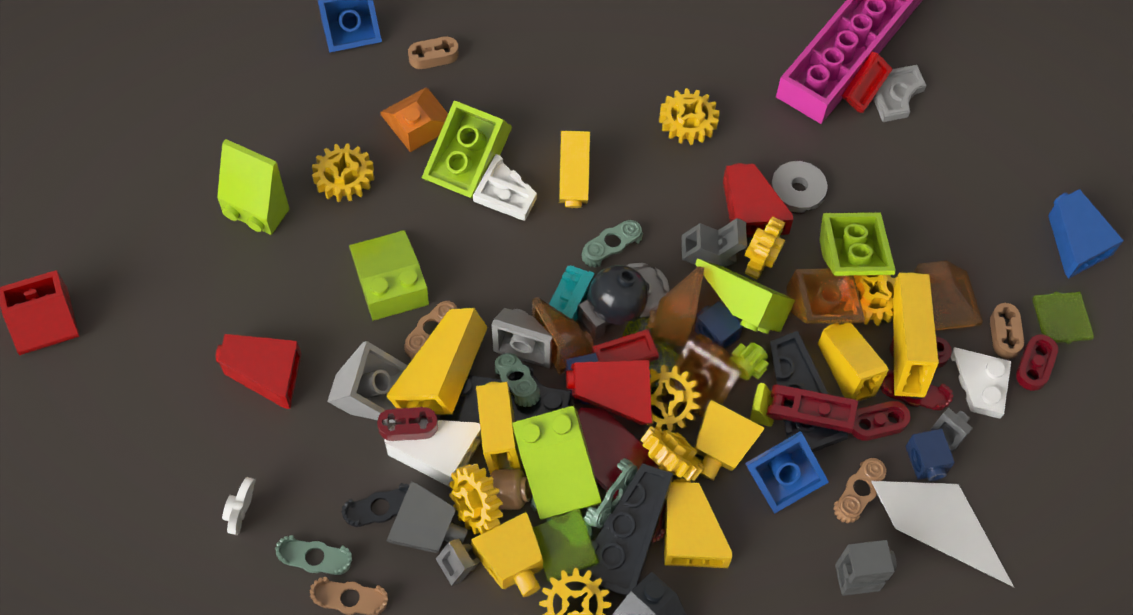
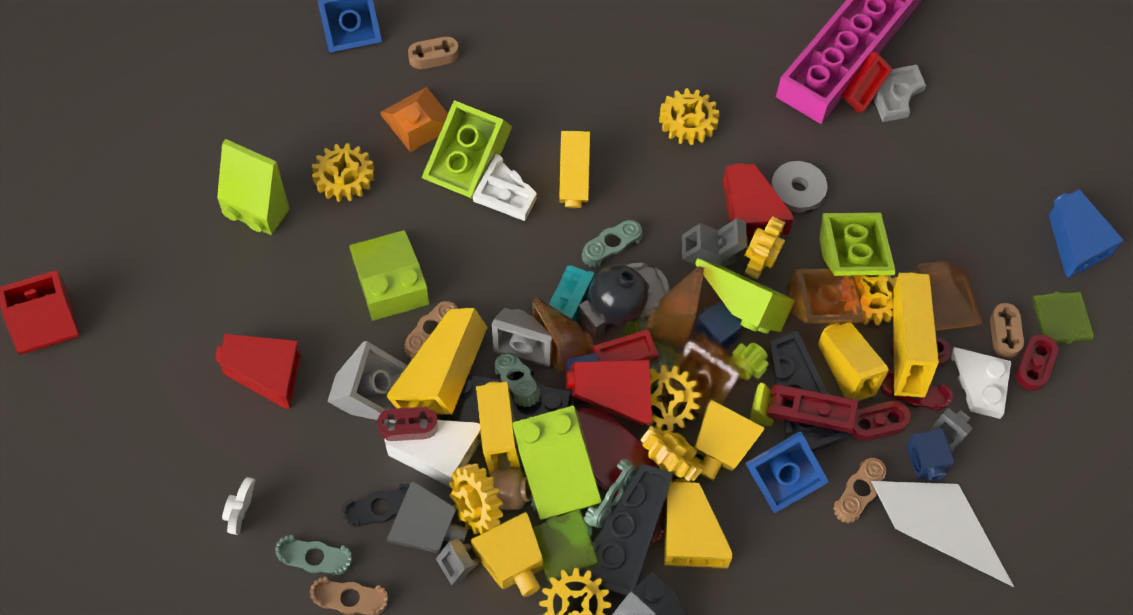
(865, 567): dark grey brick -> none

